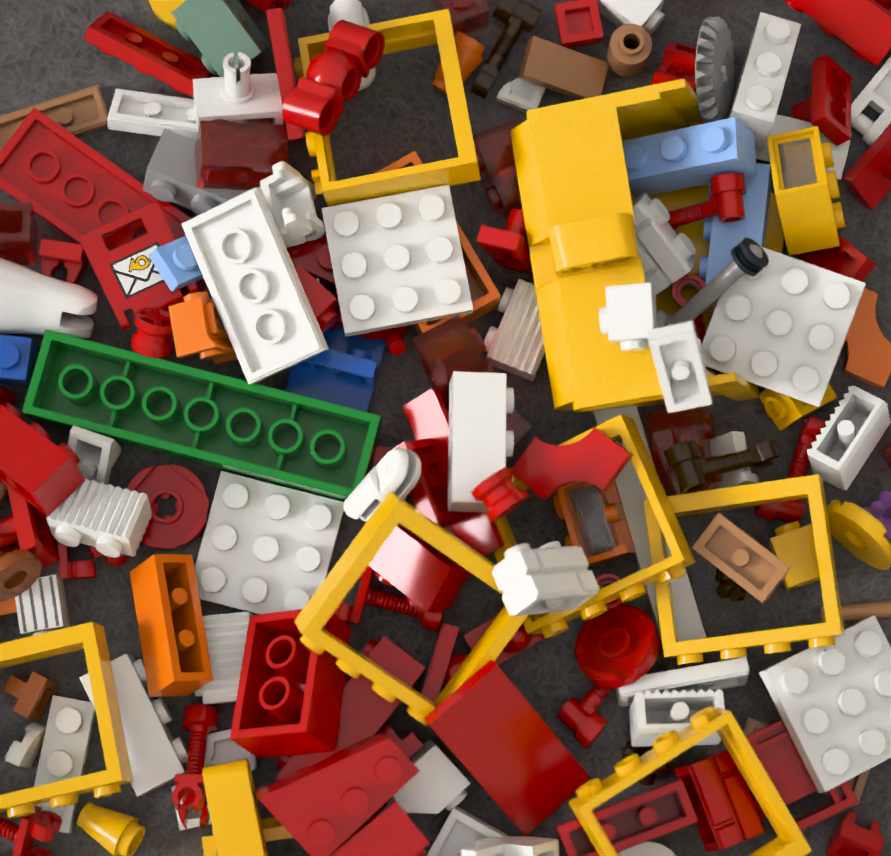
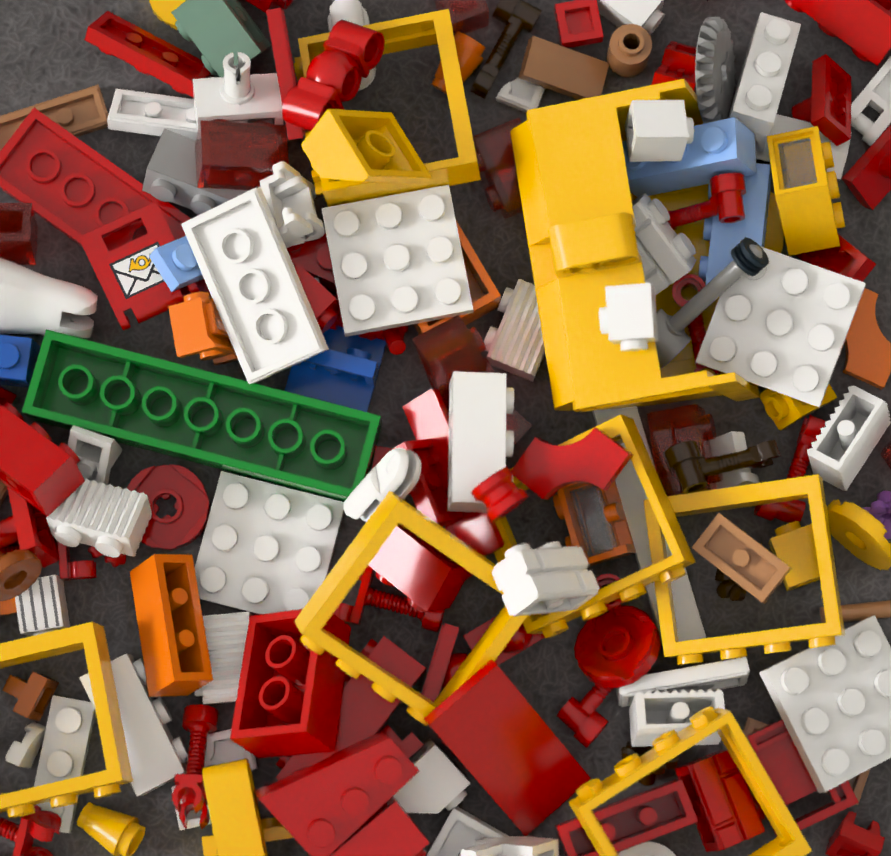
(66, 254): red tile -> none
(153, 333): red wheel -> none
(363, 148): none -> yellow slope
(508, 246): red tile -> none
(657, 130): none -> white brick
(680, 366): white slope -> none

